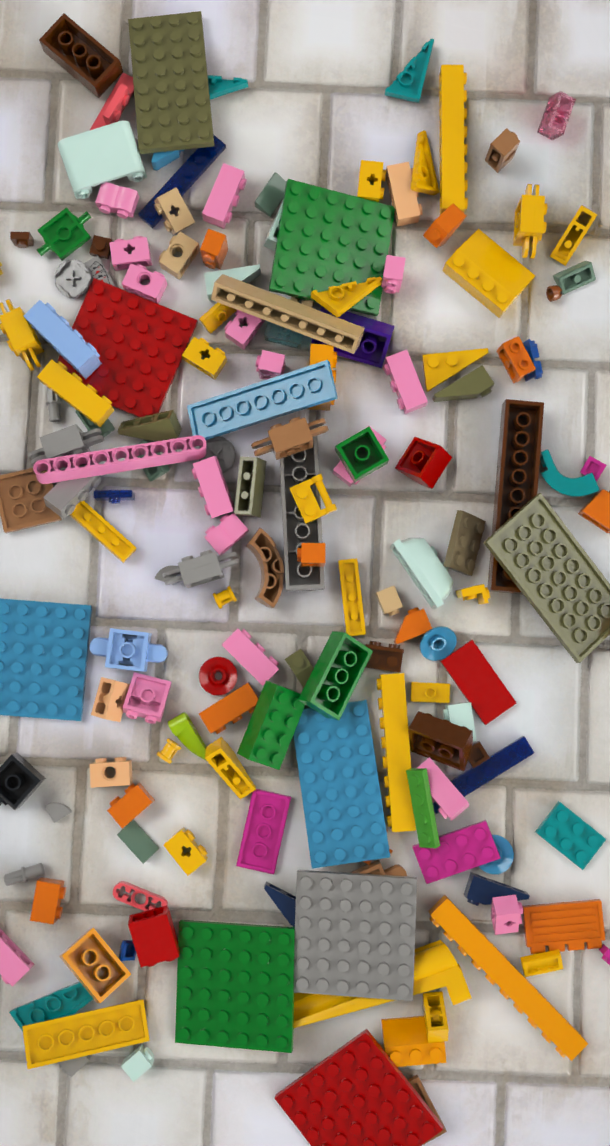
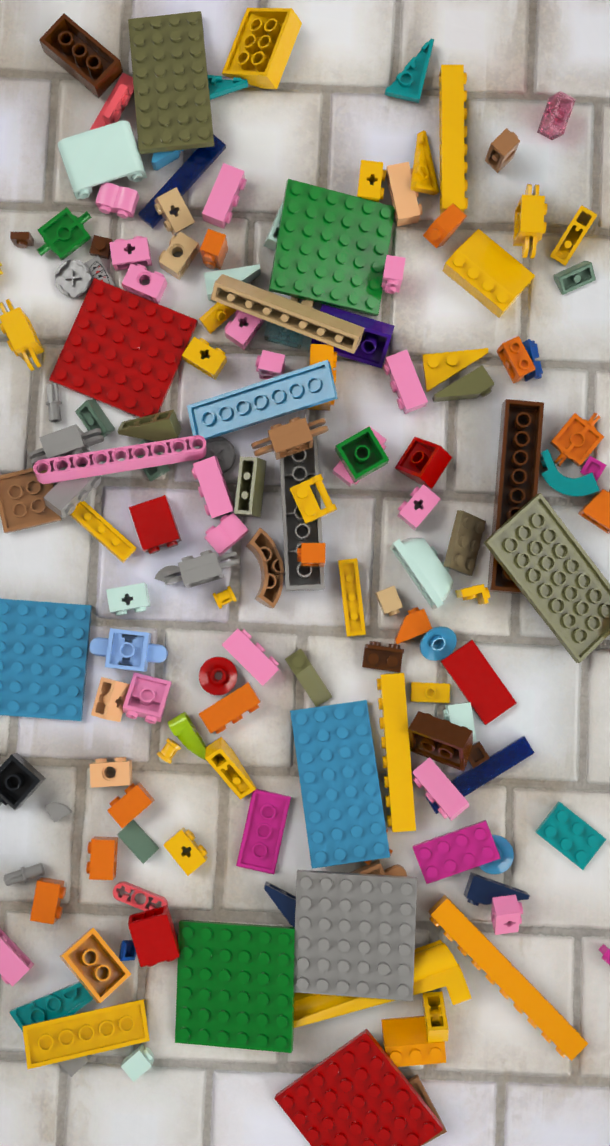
(63, 338): light blue brick -> none
(75, 393): yellow brick -> none
(102, 858): none -> orange brick
(114, 496): clear blue plate -> none
(117, 595): none -> light aqua brick
(155, 524): none -> red brick
(263, 46): none -> yellow slope
(271, 195): sand green slope -> none
(272, 725): green brick -> none
(335, 675): green brick -> none
(341, 298): yellow wing -> none
(423, 807): bright green plate -> none
(428, 501): none -> bright pink brick
(541, 963): yellow plate -> none
(553, 293): dark orange hinge -> none
(564, 924): orange hinge -> none
(577, 439): none -> orange plate

